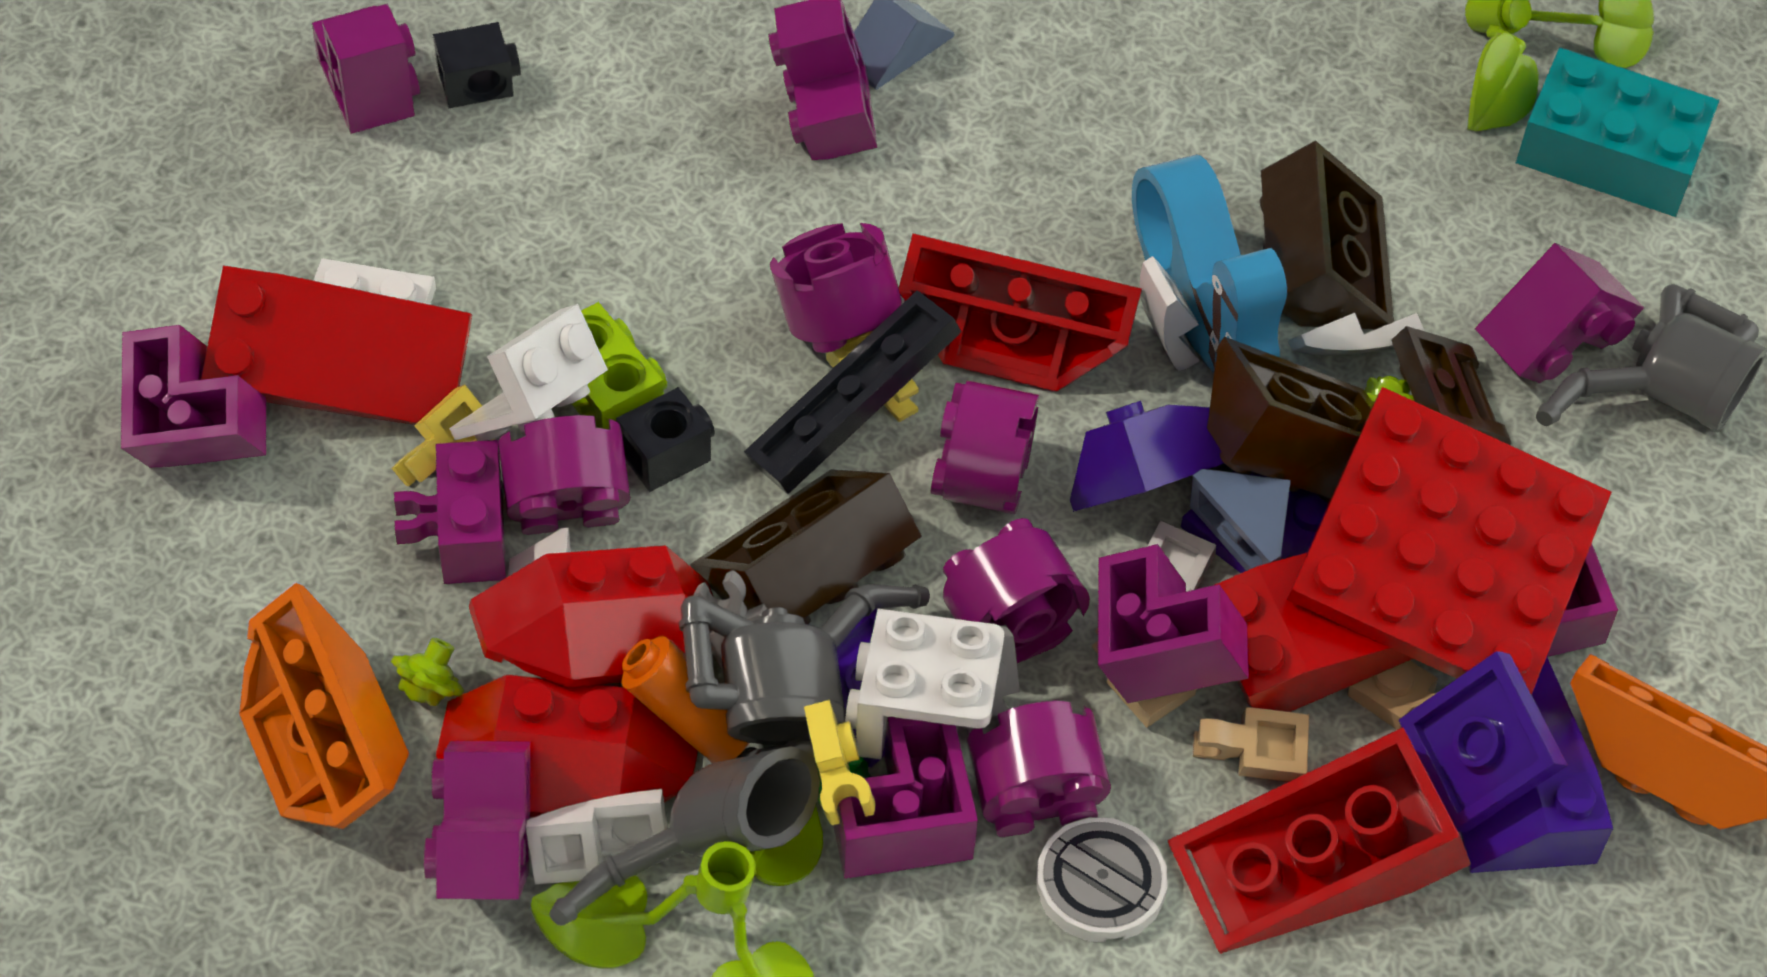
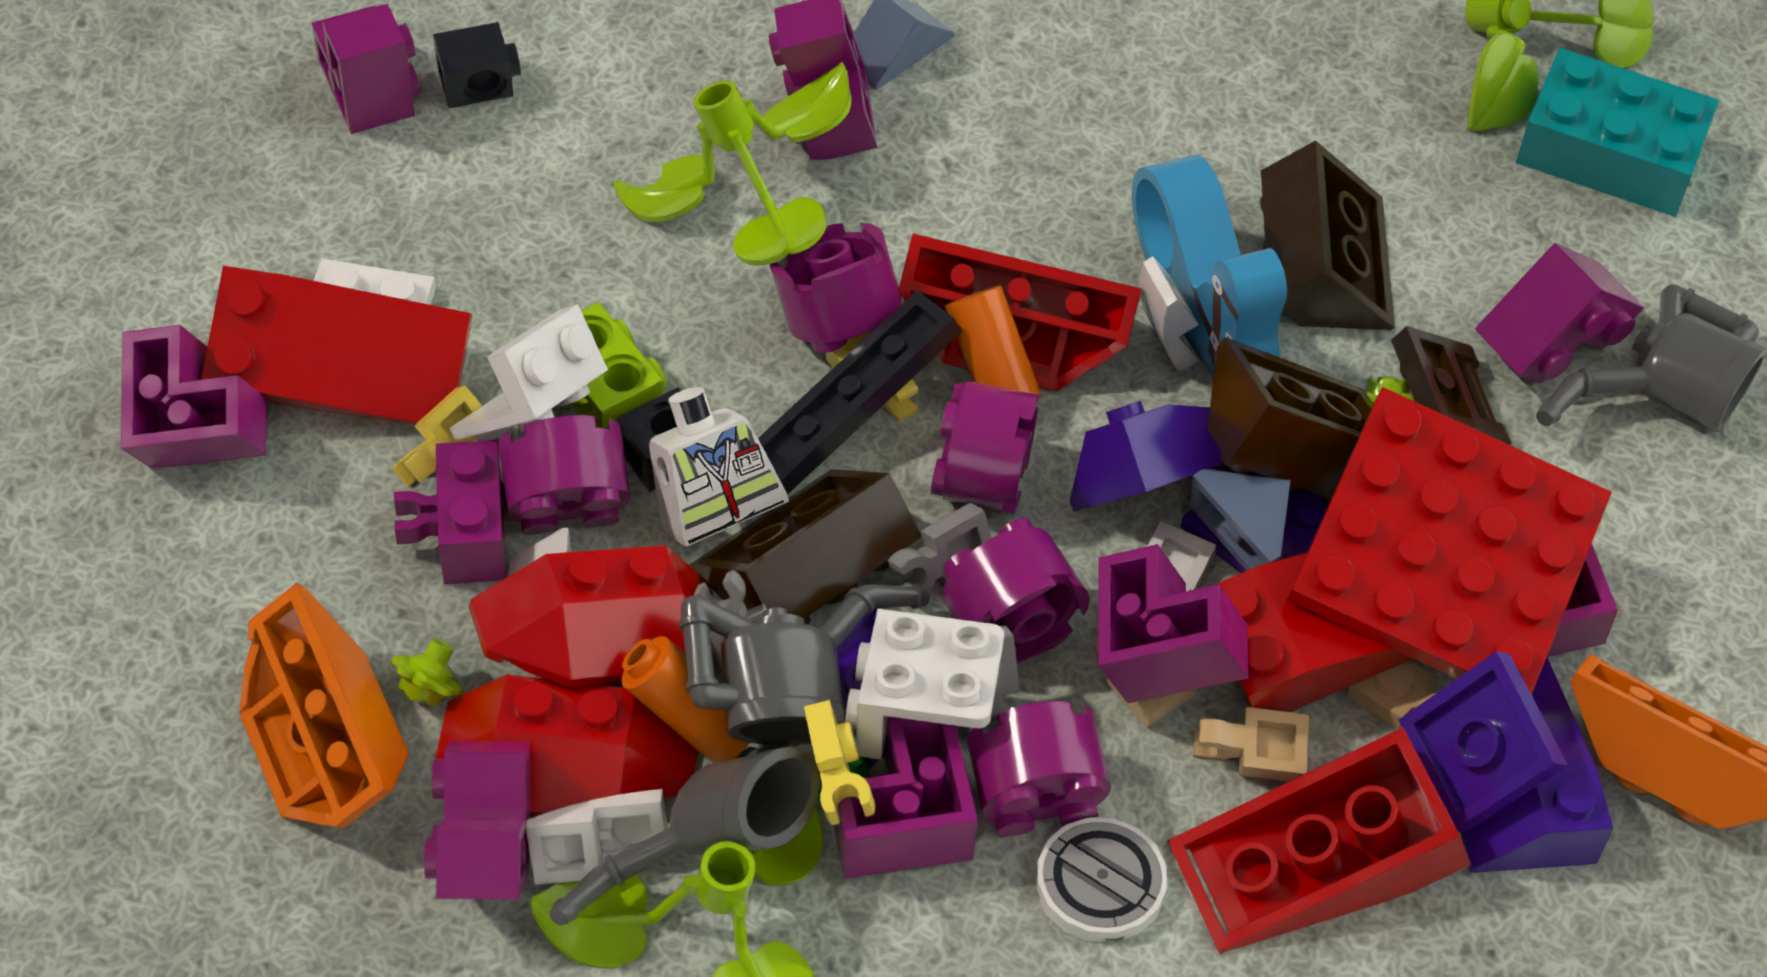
(710, 470): none -> torso
(729, 124): none -> lime plant
(956, 532): none -> light grey plate
(992, 341): none -> orange brick
(1347, 337): white slope -> none

